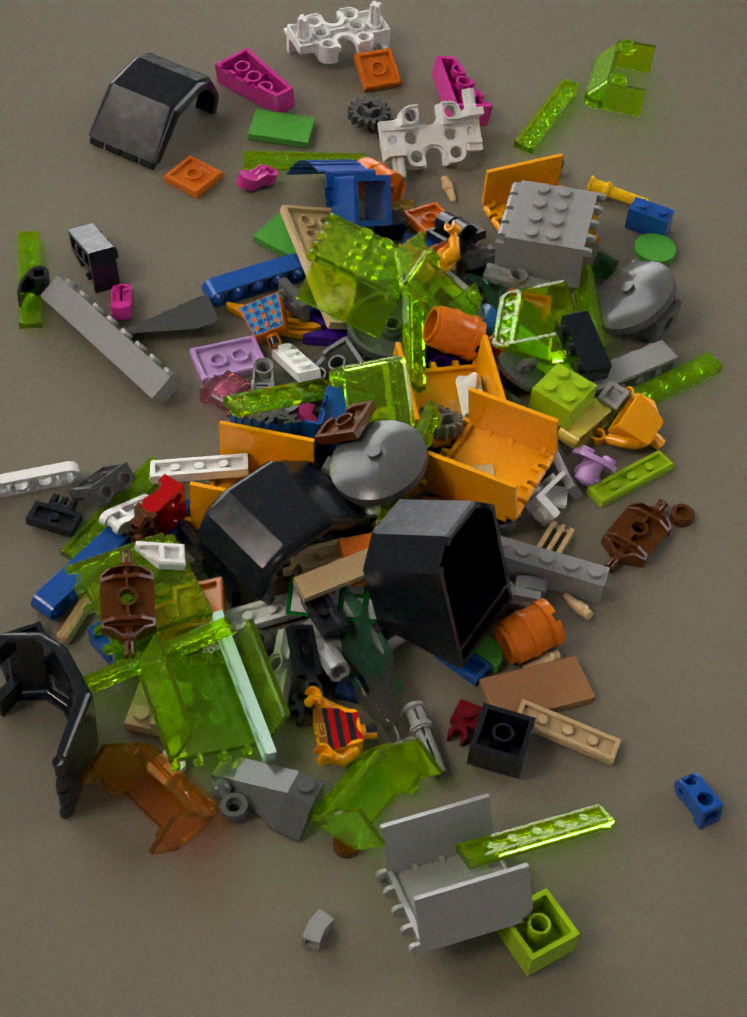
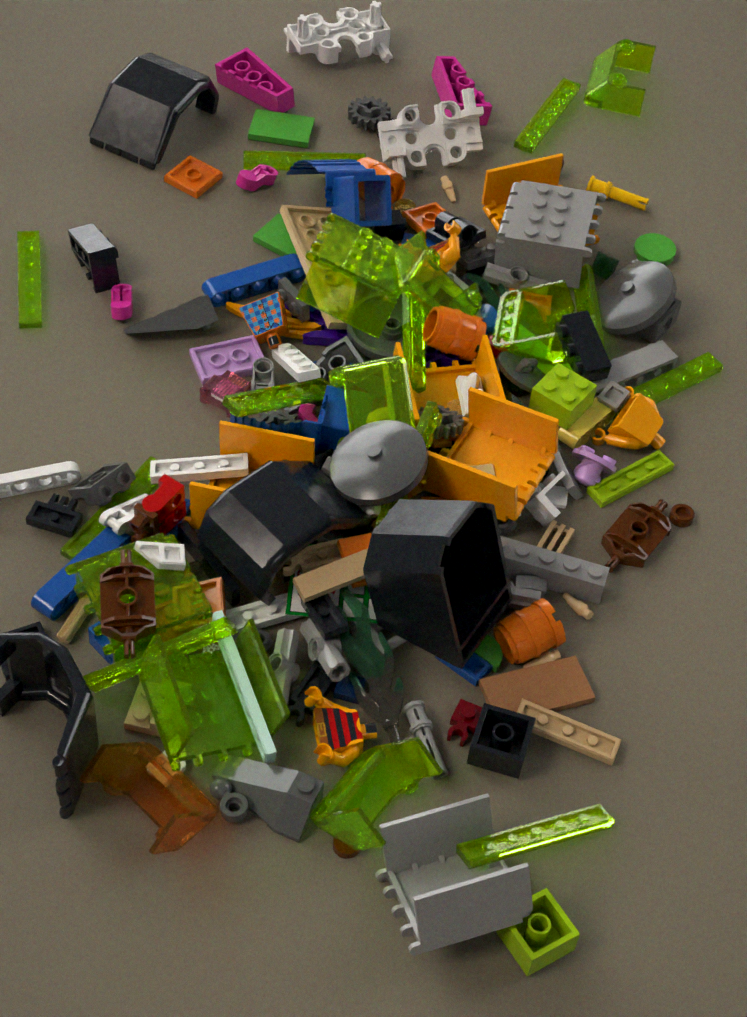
(34, 281): black panel -> none
(110, 340): light grey brick -> none
(304, 655): black plate -> none
(317, 929): light grey piece -> none
(348, 425): reddish brown plate -> none
(377, 69): orange tile -> none
(649, 217): blue brick -> none
(699, 799): blue leg -> none

